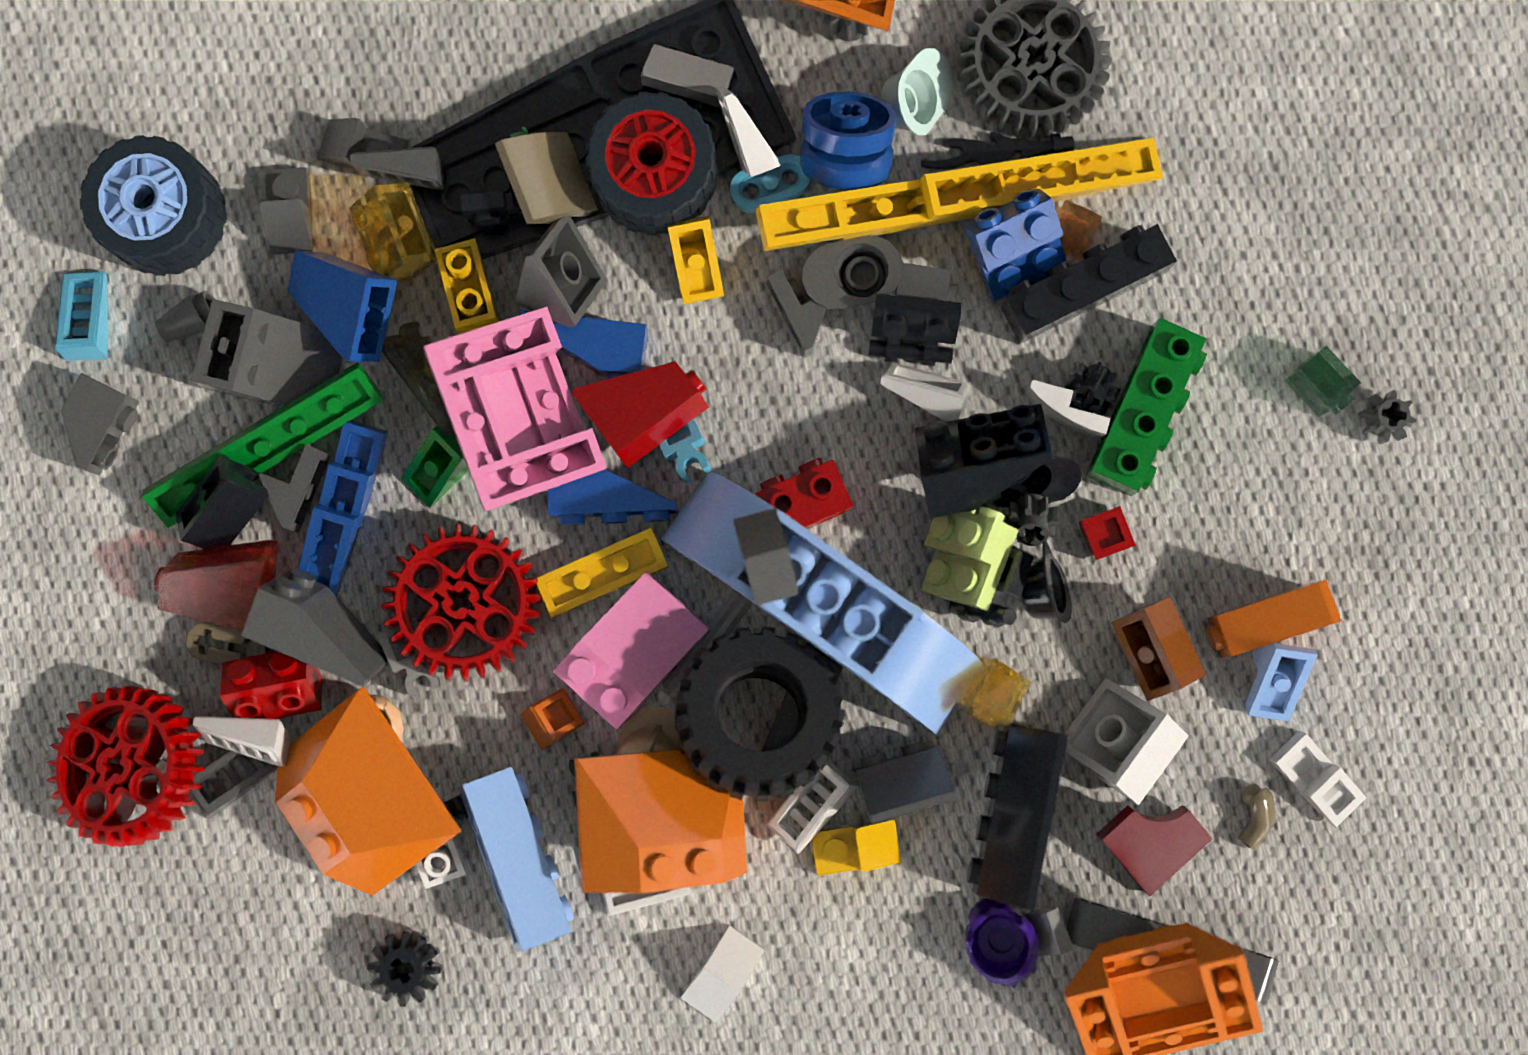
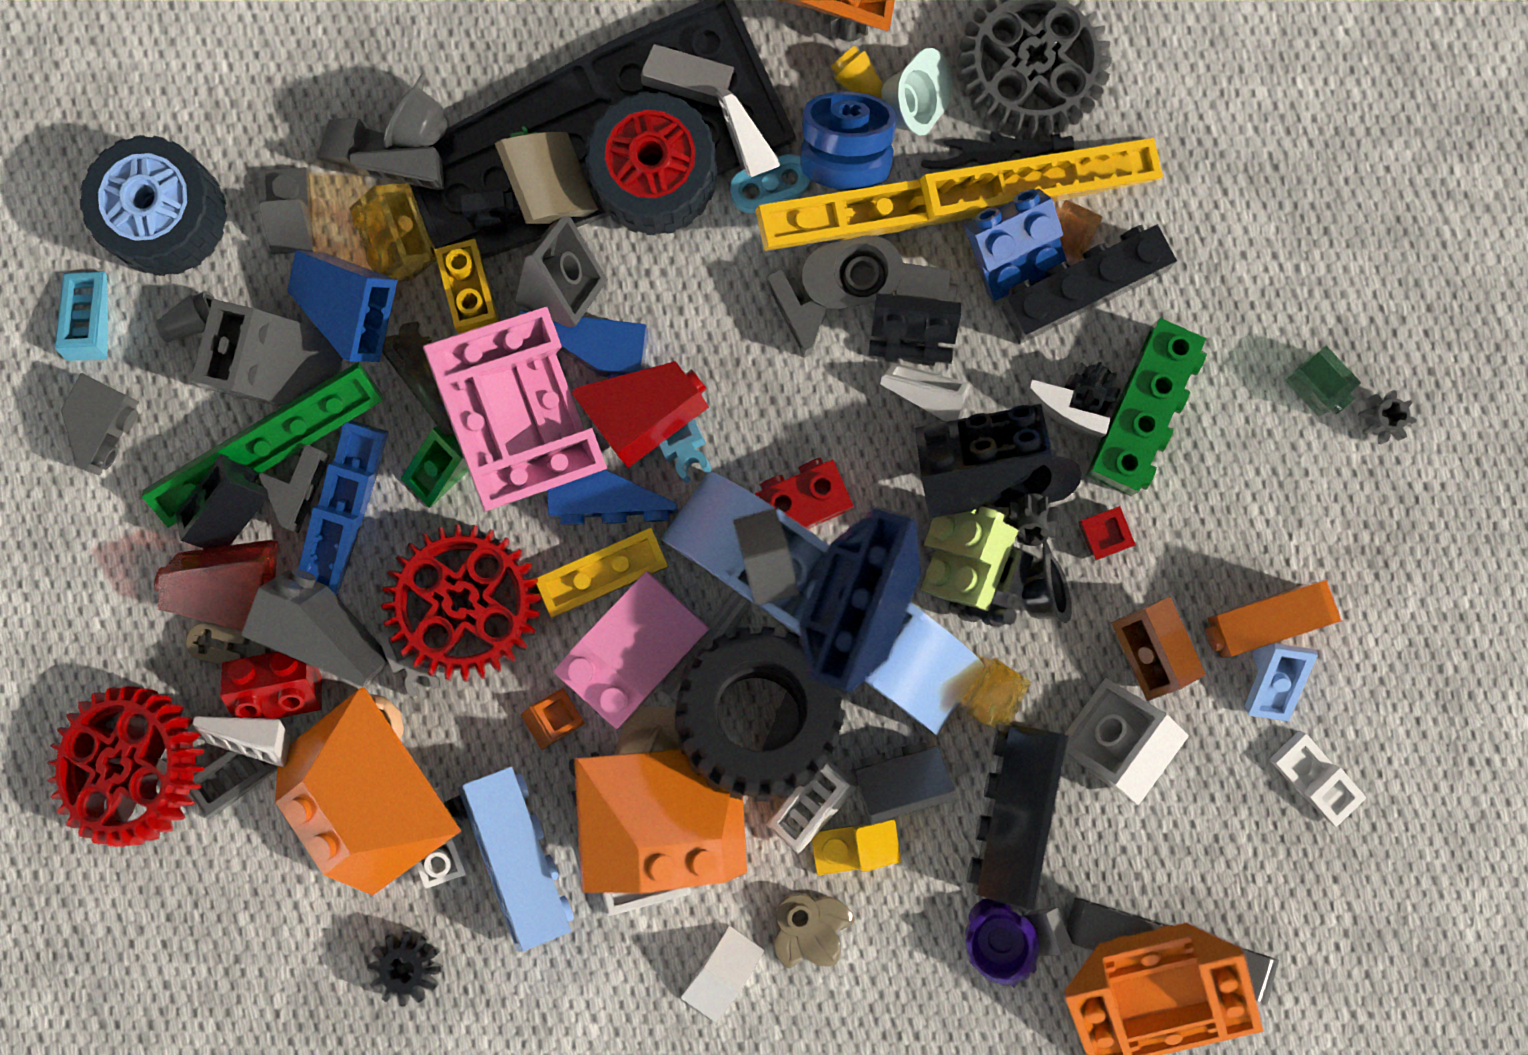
(415, 120): none -> dark grey piece
(695, 260): yellow slope -> none
(815, 934): none -> dark tan plate
(857, 73): none -> yellow cone
(860, 599): none -> dark blue wedge
(1153, 846): dark red tile -> none
(1262, 815): dark tan arm -> none

